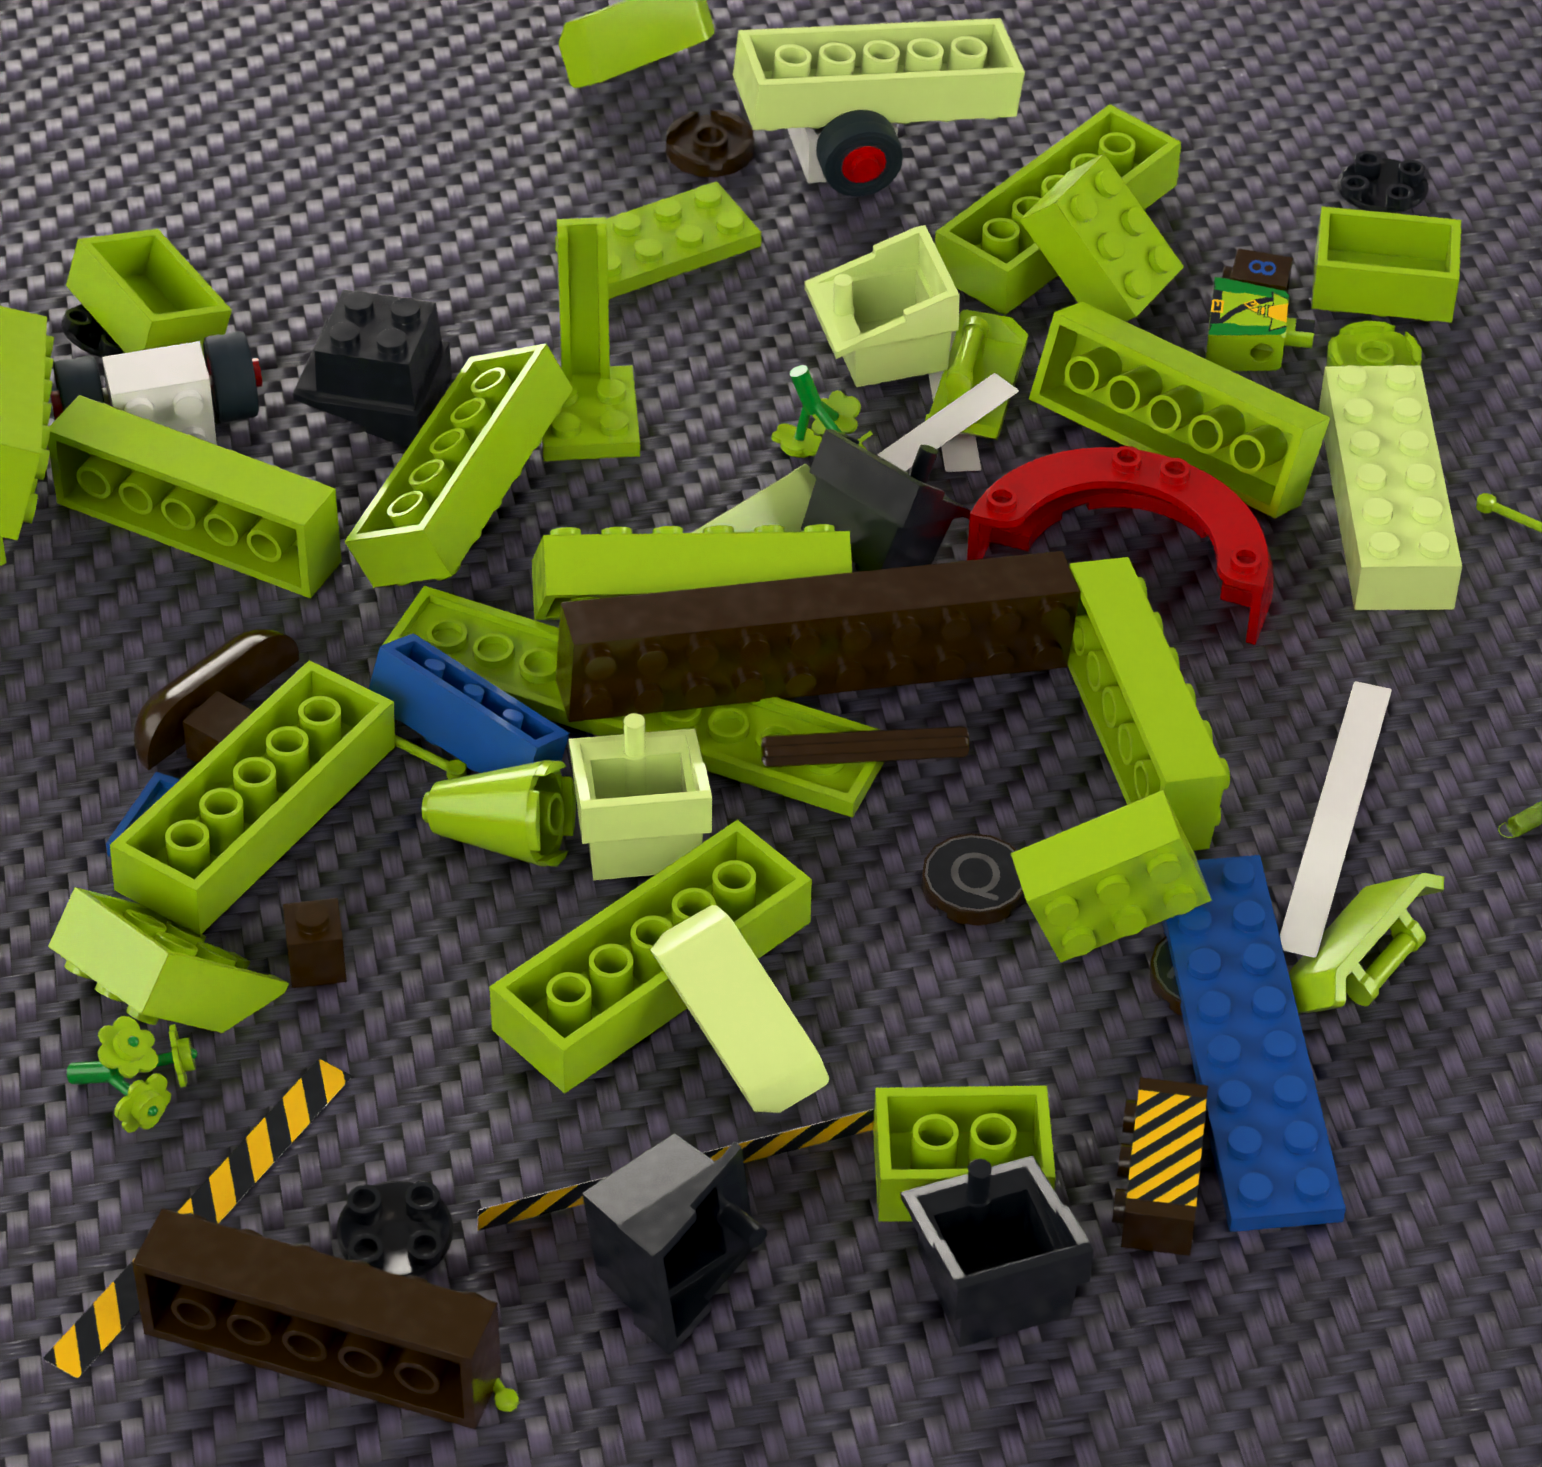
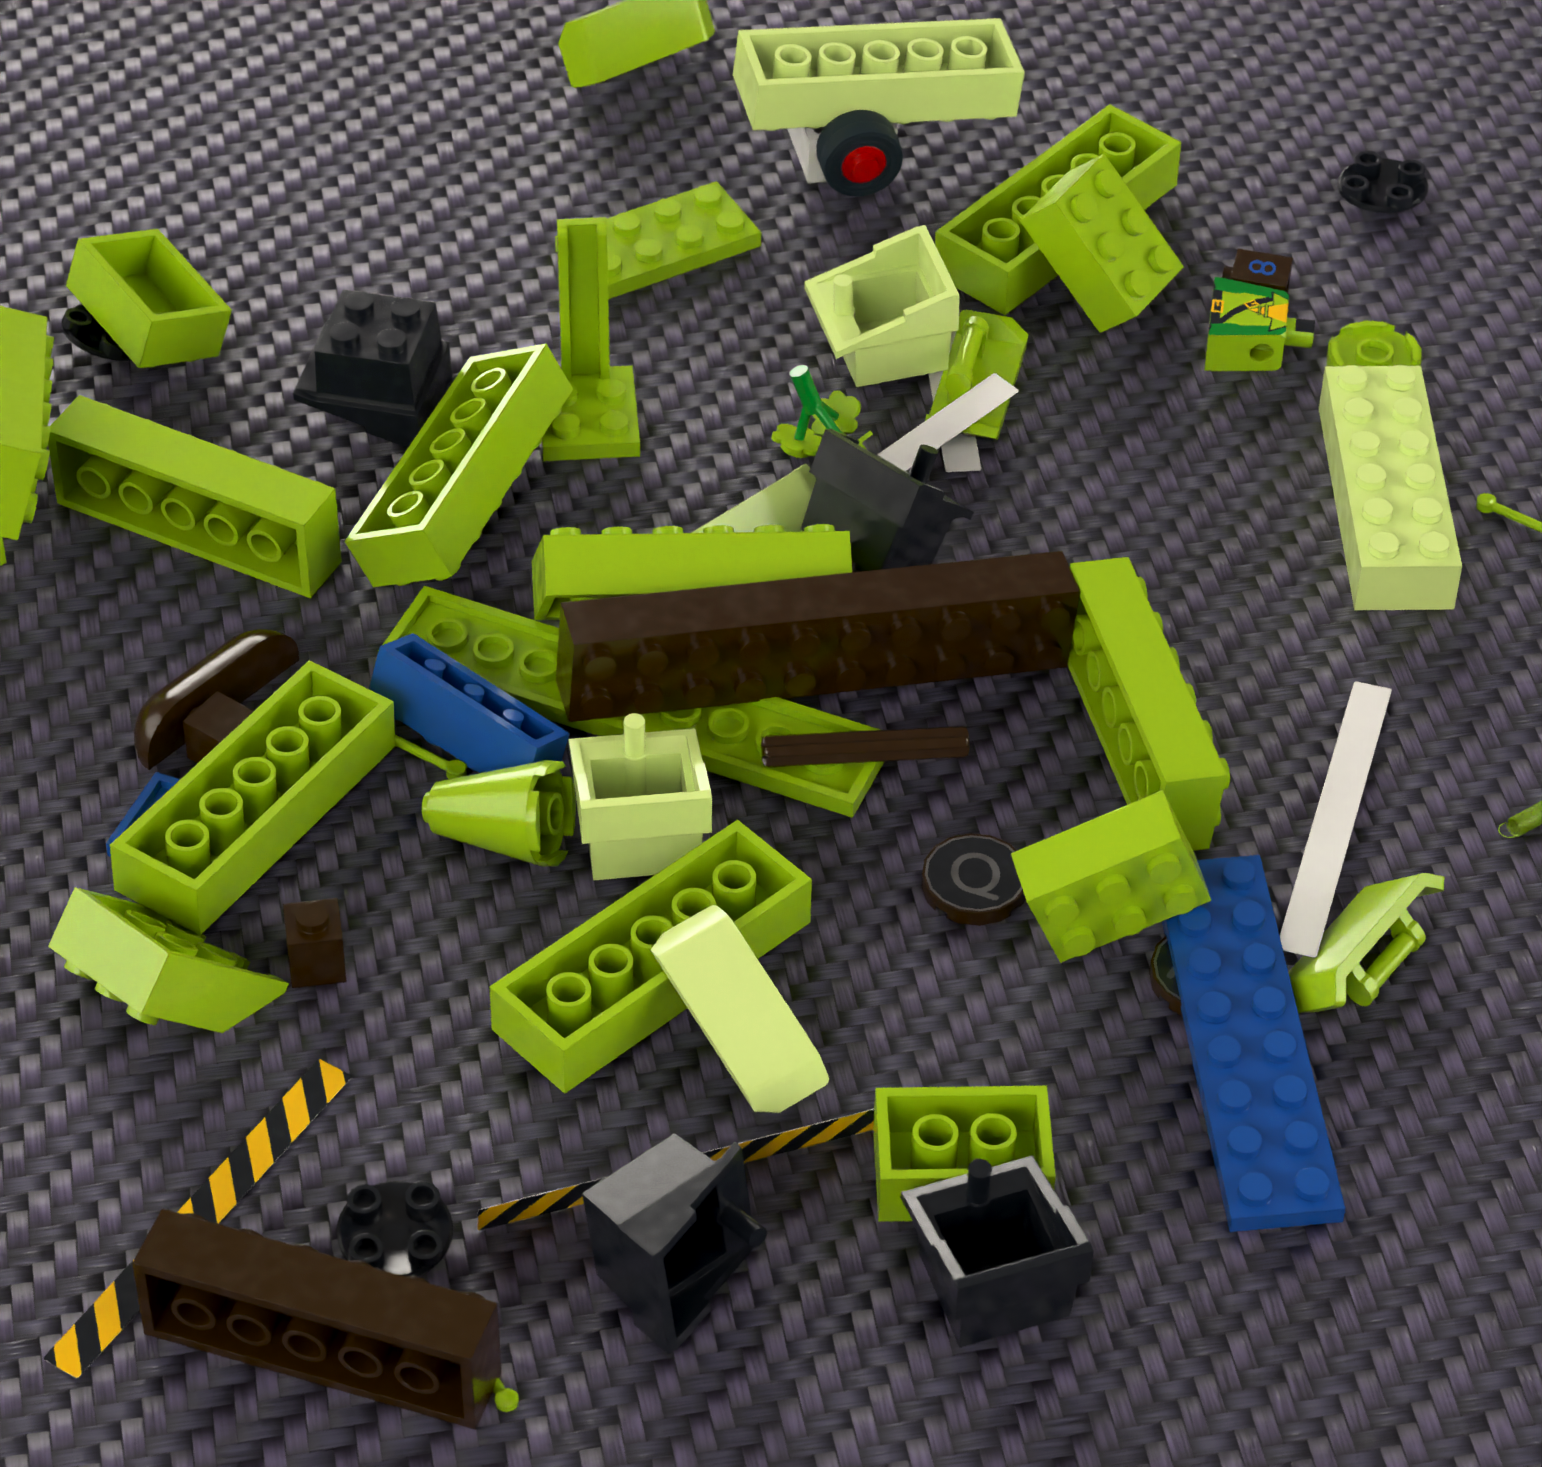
(125, 1053): lime plant -> none
(170, 383): brick -> none
(710, 143): dark brown tile -> none
(1123, 477): red windscreen -> none
(1161, 1166): brick -> none
(1178, 407): lime brick -> none
(1386, 264): lime piece -> none

